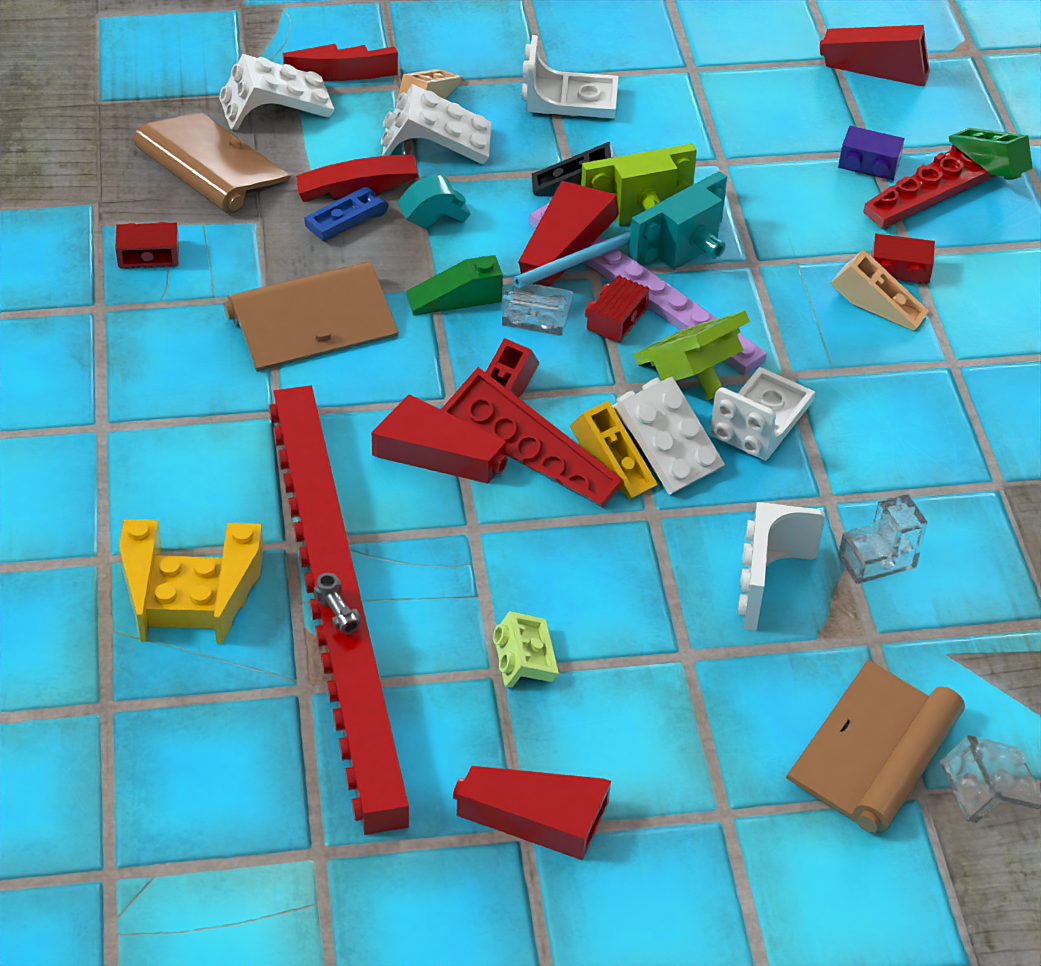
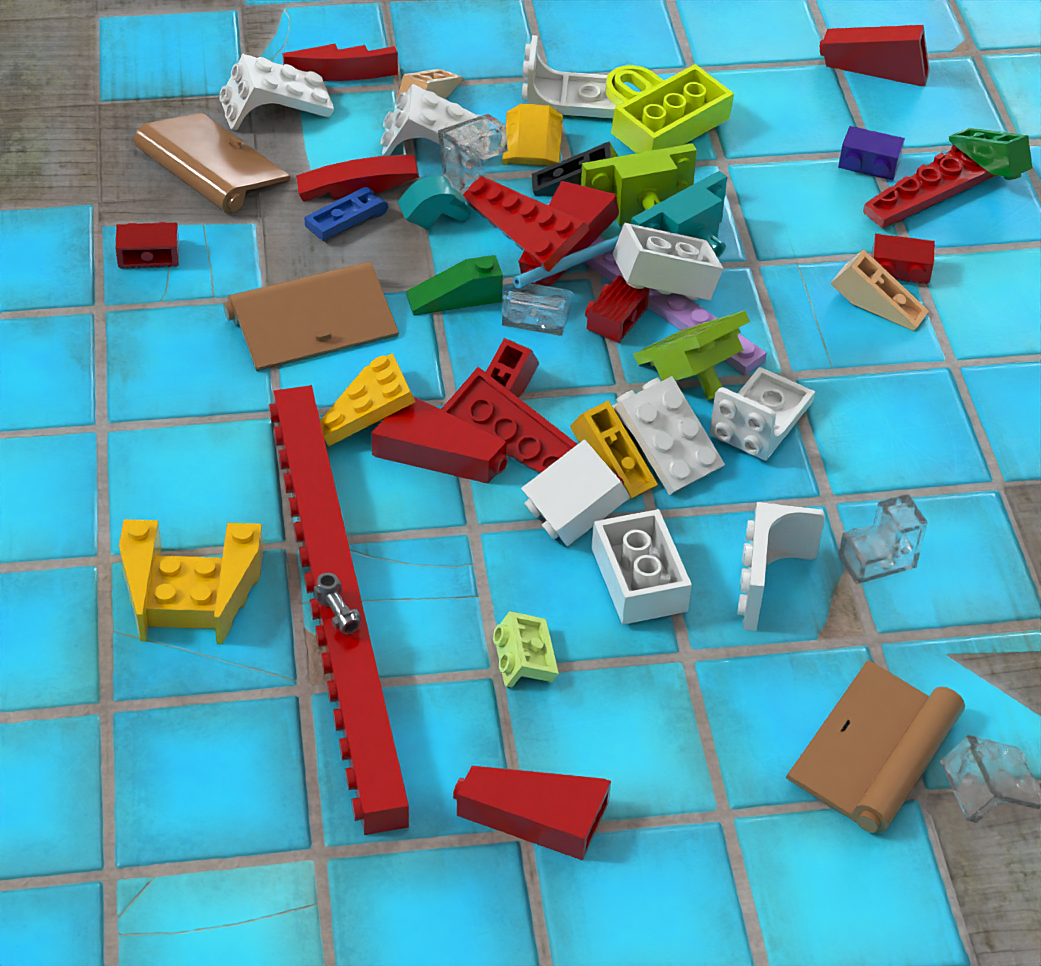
(370, 397): none -> yellow plate
(467, 145): none -> clear brick
(529, 223): none -> red wing
(533, 135): none -> yellow slope
(574, 493): none -> white brick
(641, 566): none -> white brick
(666, 110): none -> neon yellow brick
(667, 262): none -> white brick

